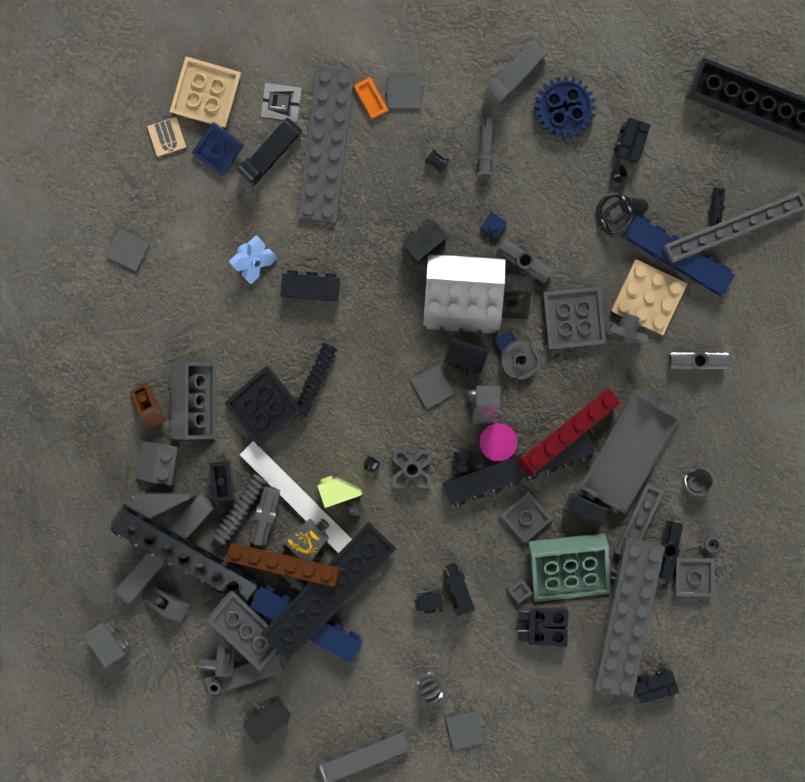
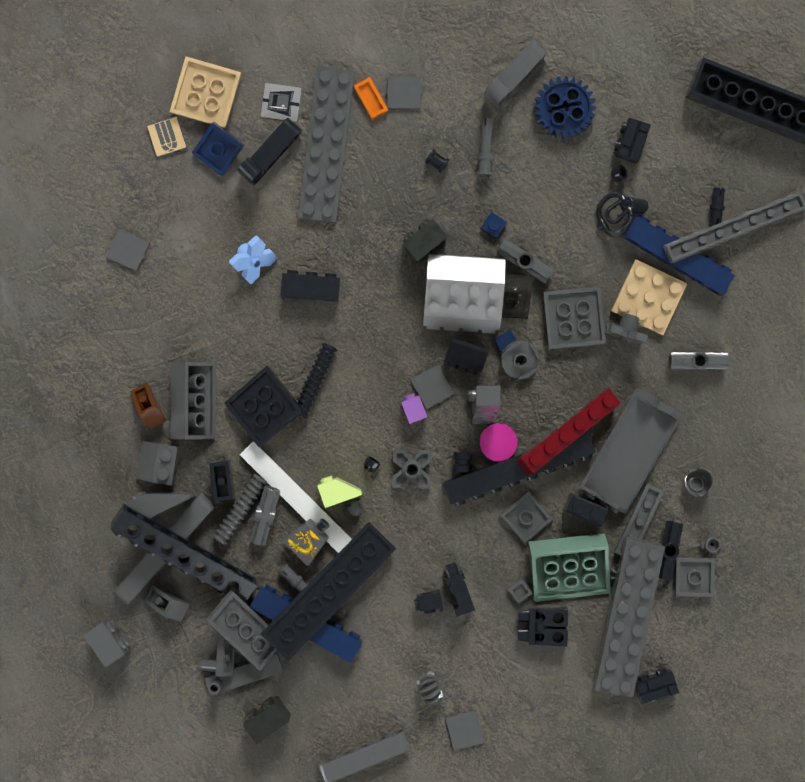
(283, 565): reddish brown plate -> none
(413, 408): none -> medium lavender brick

